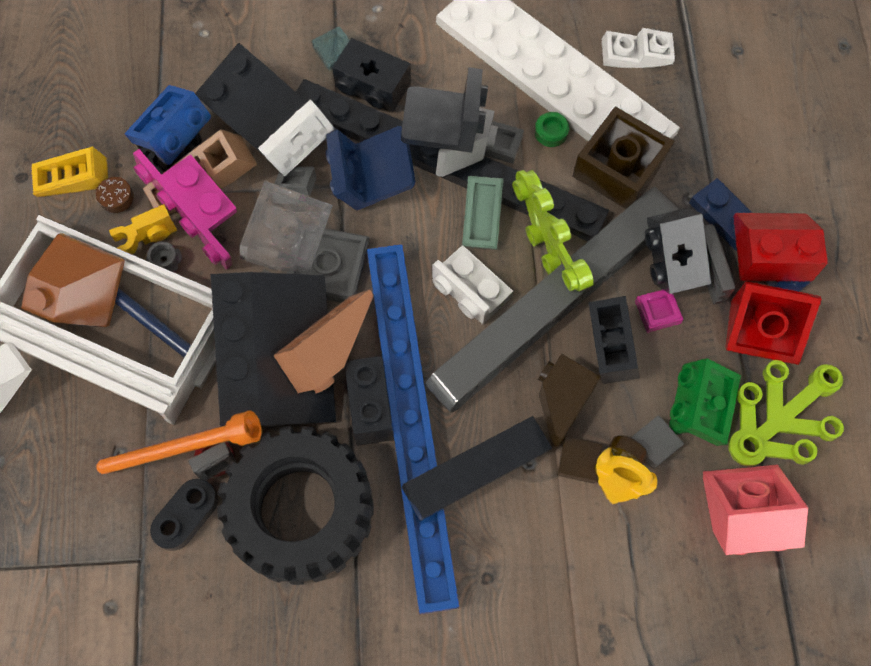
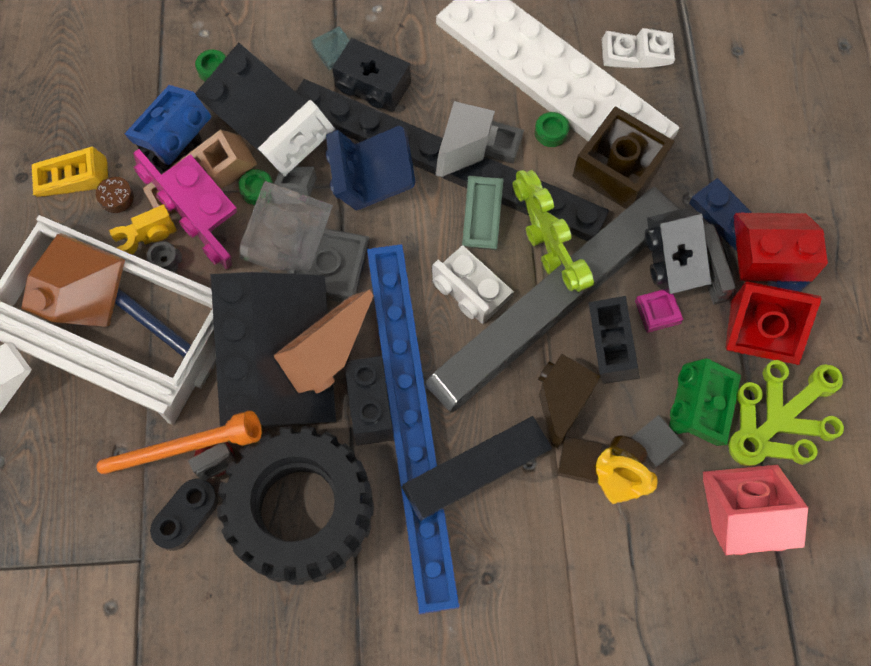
(208, 62): none -> green tile
(251, 184): none -> green tile
(445, 117): black bracket -> none

